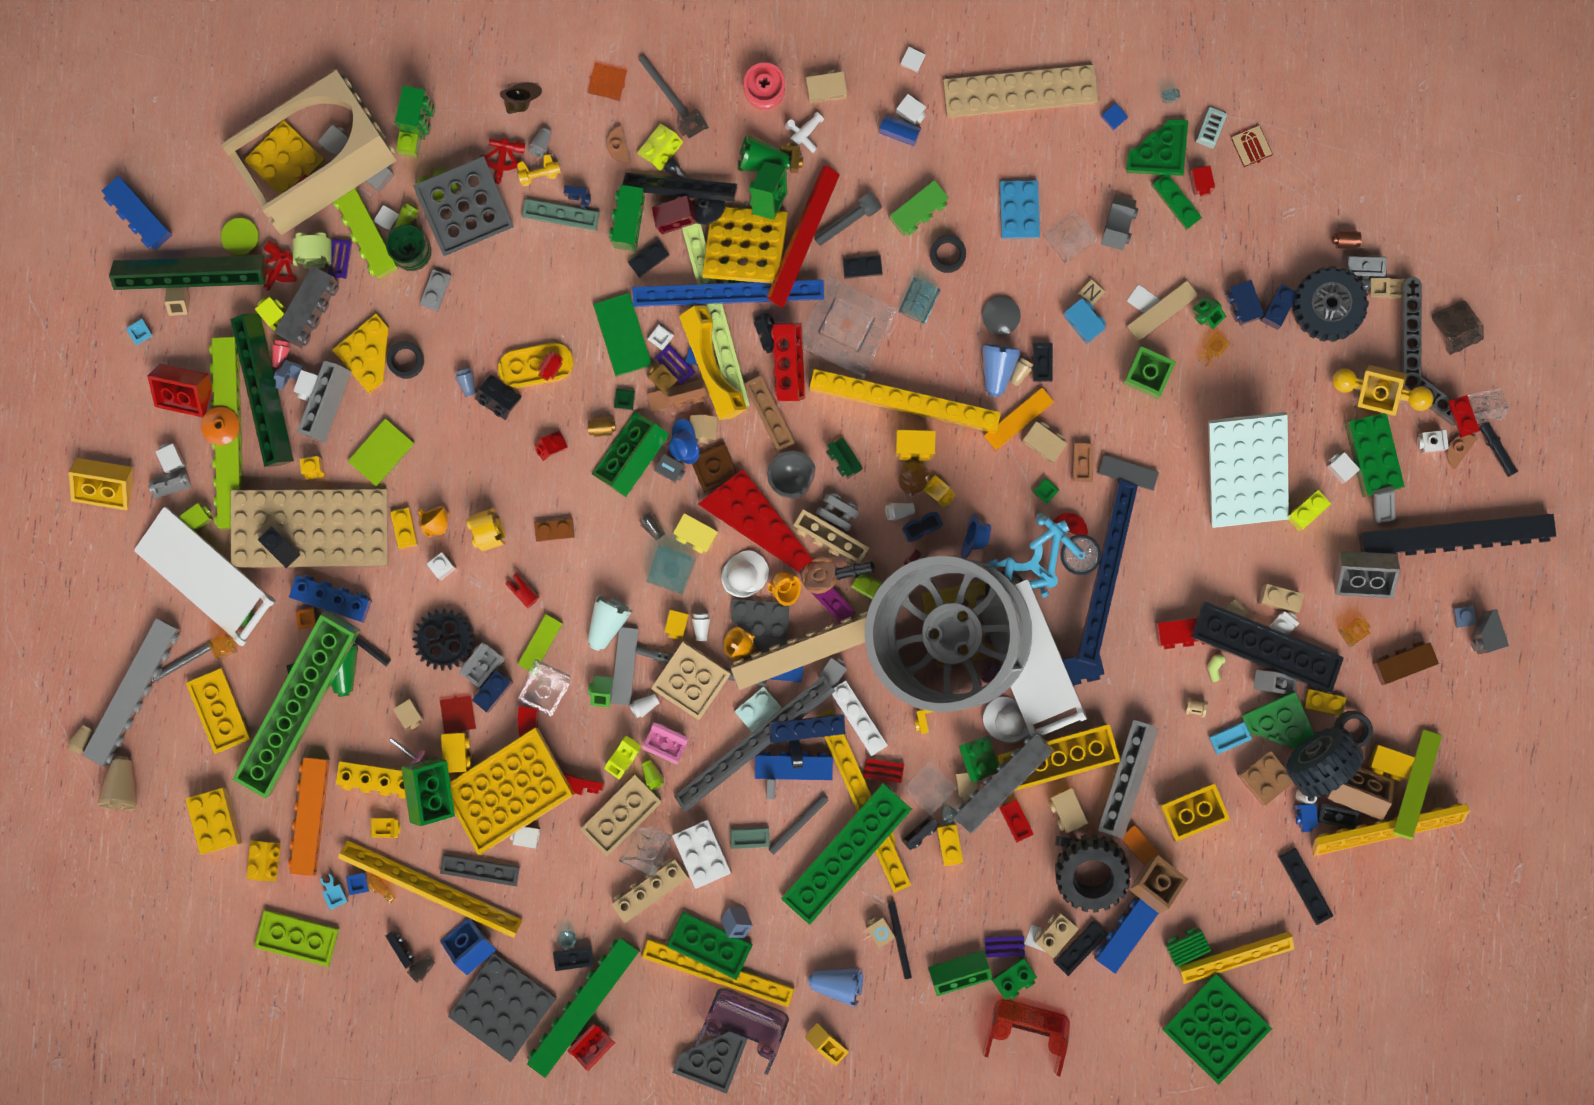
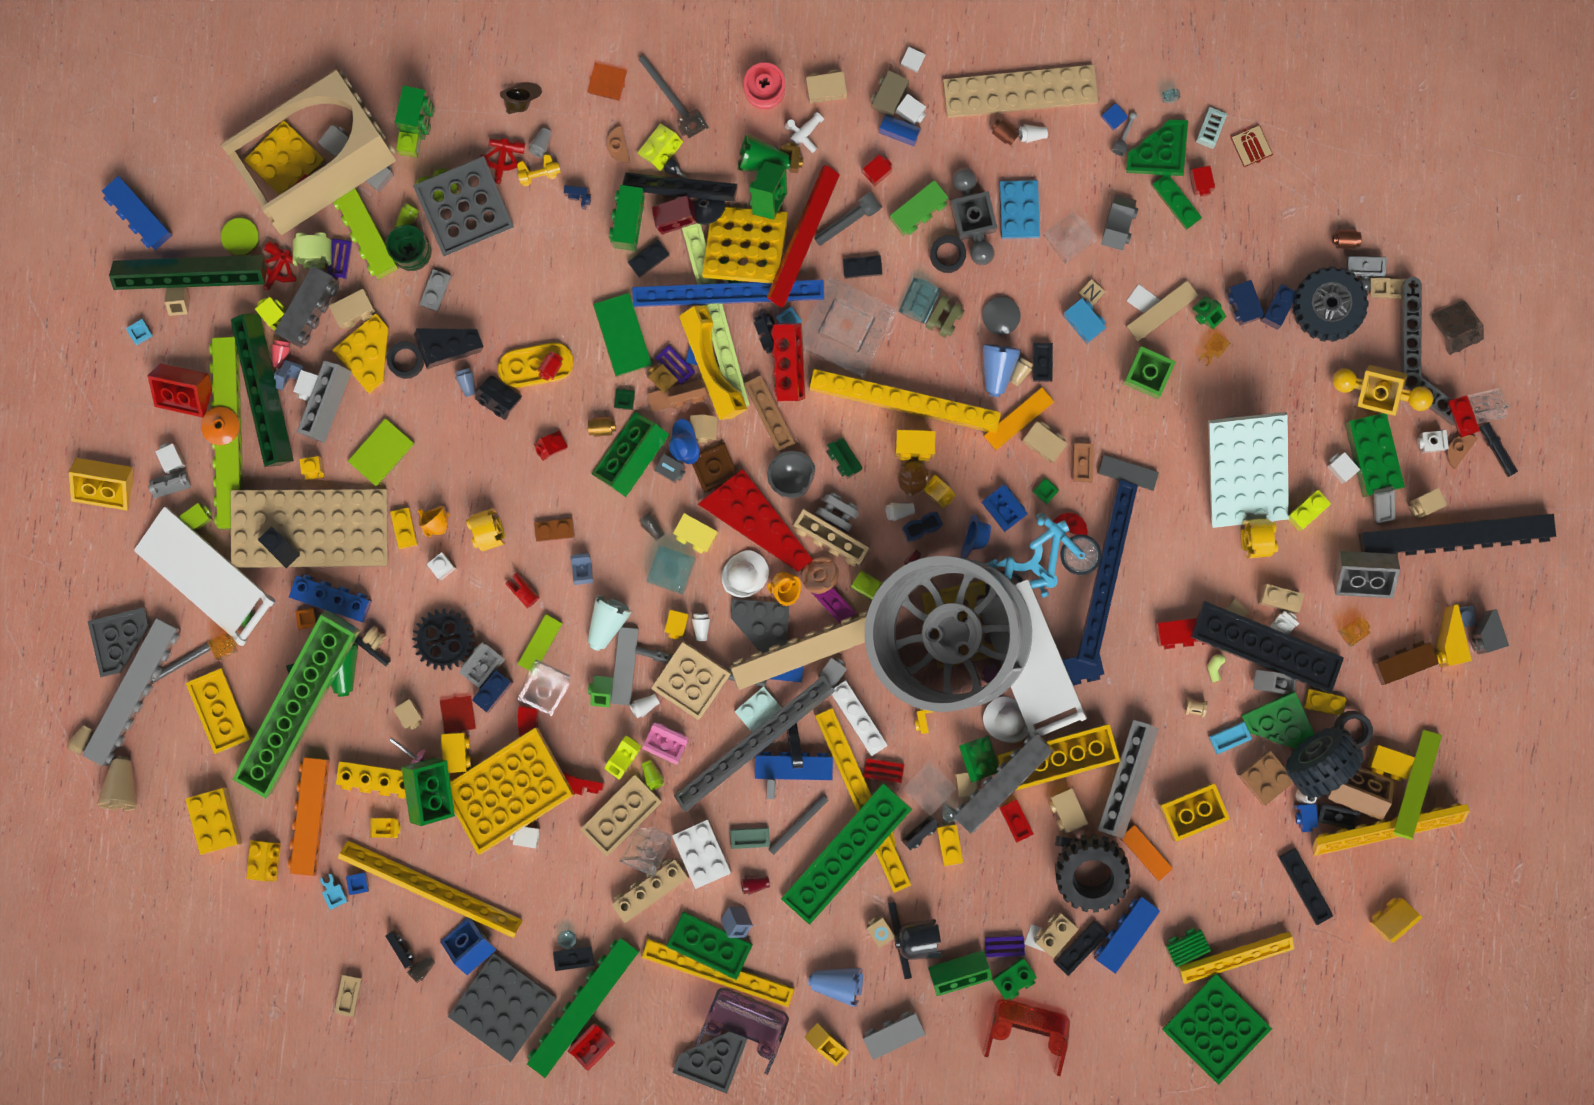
(117, 638): none -> dark grey plate
(296, 938): lime tile -> none
(348, 995): none -> tan plate
(352, 309): none -> tan brick
(374, 638): none -> tan wheel
(377, 885): clear yellow plate -> none
(386, 218): white tile -> none
(447, 345): none -> black wedge
(480, 870): dark grey tile -> none
(560, 214): sand green tile -> none
(582, 569): none -> sand blue bracket
(660, 337): white tile -> none
(739, 644): light orange helmet -> none
(753, 884): none -> dark red cone
(788, 316): none -> medium azure tile
(807, 728): dark blue plate -> none
(855, 570): black pin -> none
(877, 170): none -> red brick
(890, 93): none -> dark tan brick
(893, 1034): none -> light grey brick
(919, 940): none -> black cylinder
(955, 313): none -> olive brick
(979, 204): none -> dark grey brick
(1004, 507): none -> blue bracket
(1005, 131): none -> copper brick
(1032, 133): none -> white cone
(1120, 146): none -> hinge
(1158, 884): medium nougat brick -> none
(1259, 538): none -> yellow brick
(1395, 919): none -> yellow slope
(1427, 503): none -> tan brick
(1452, 640): none -> yellow slope

